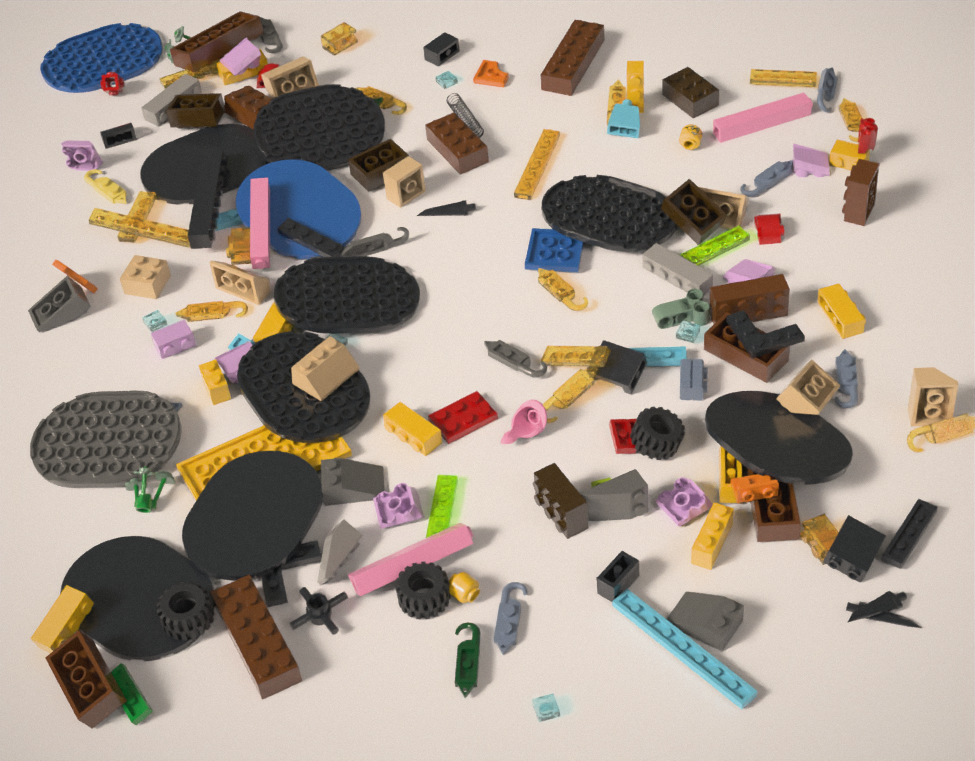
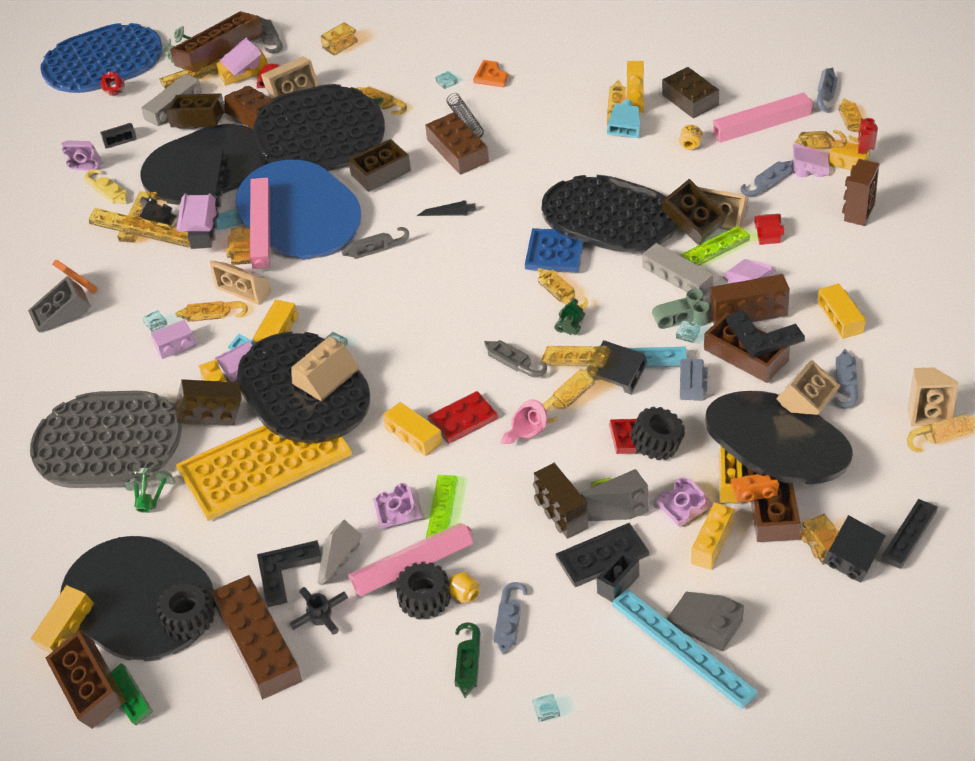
(145, 277): tan brick -> none
(155, 212): none -> black bracket
(196, 213): none -> lavender slope
(207, 402): none -> dark brown brick
(252, 515): black tile -> none
(310, 239): black plate -> none
(346, 295): black tile -> none
(350, 481): dark grey slope -> none
(404, 181): tan brick -> none
(441, 49): black brick -> none
(536, 164): clear yellow plate -> none
(569, 318): none -> dark green piece
(572, 57): reddish brown brick -> none
(588, 559): none -> black tile
(783, 78): clear yellow plate -> none
(821, 139): none -> clear yellow plate
(884, 603): black bar -> none
(887, 617): black bar -> none

